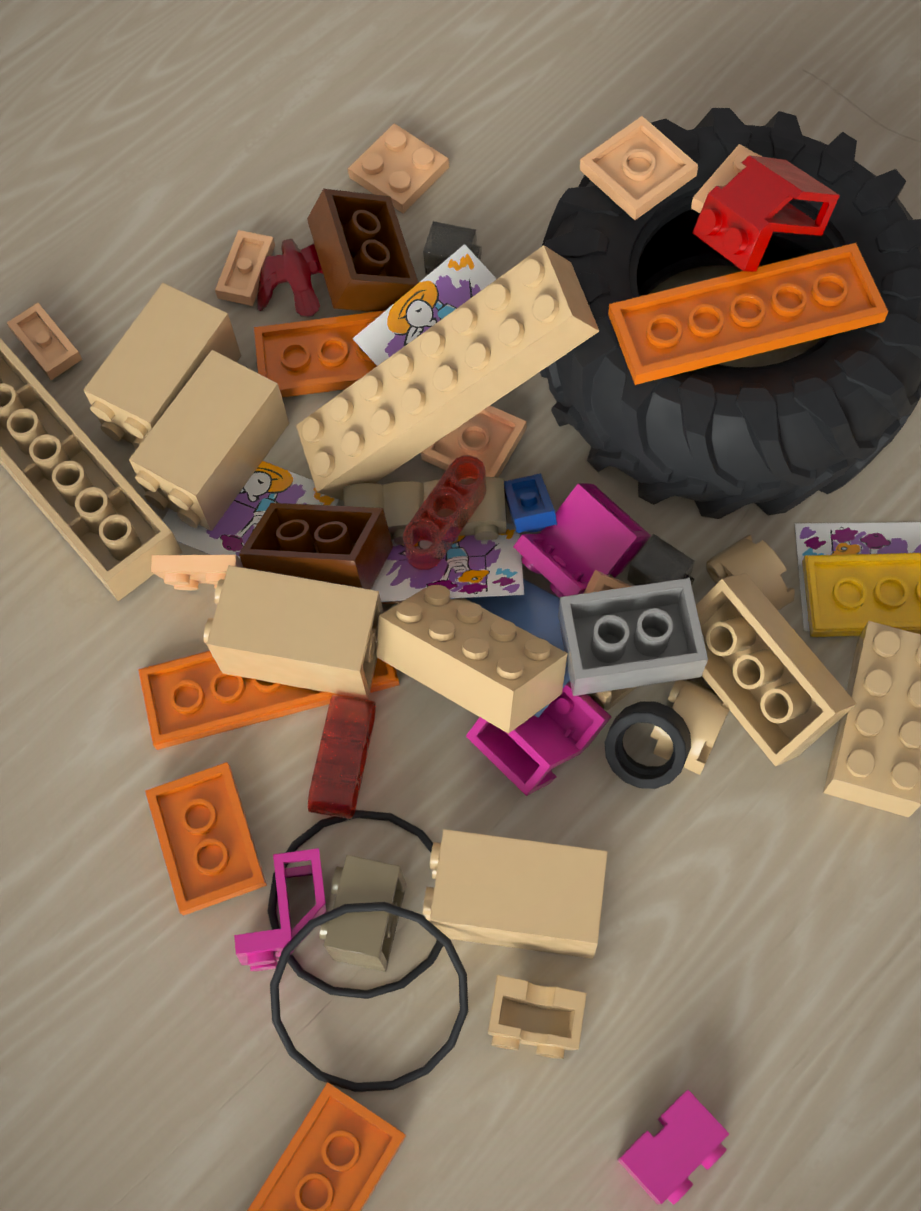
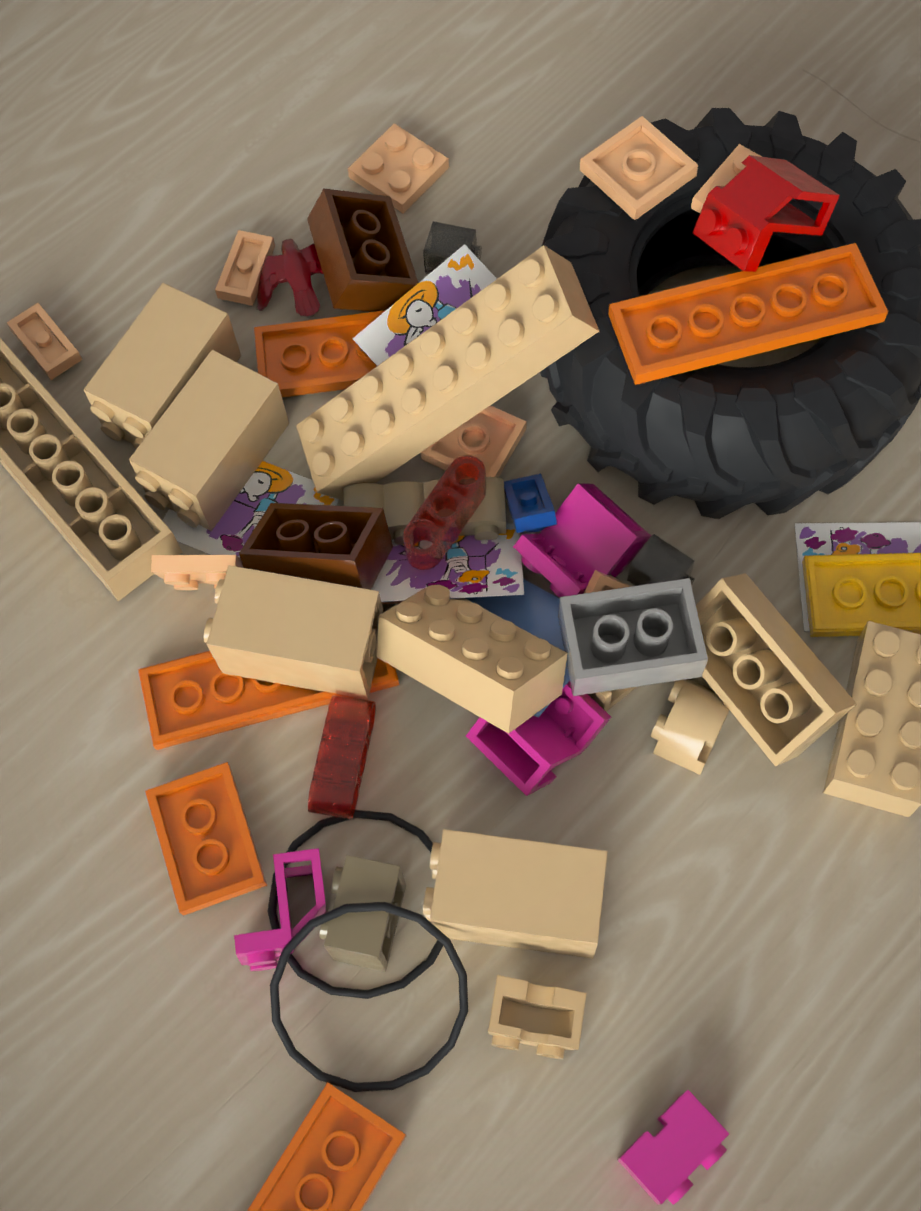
(638, 774): black tyre -> none
(759, 563): tan cylinder -> none

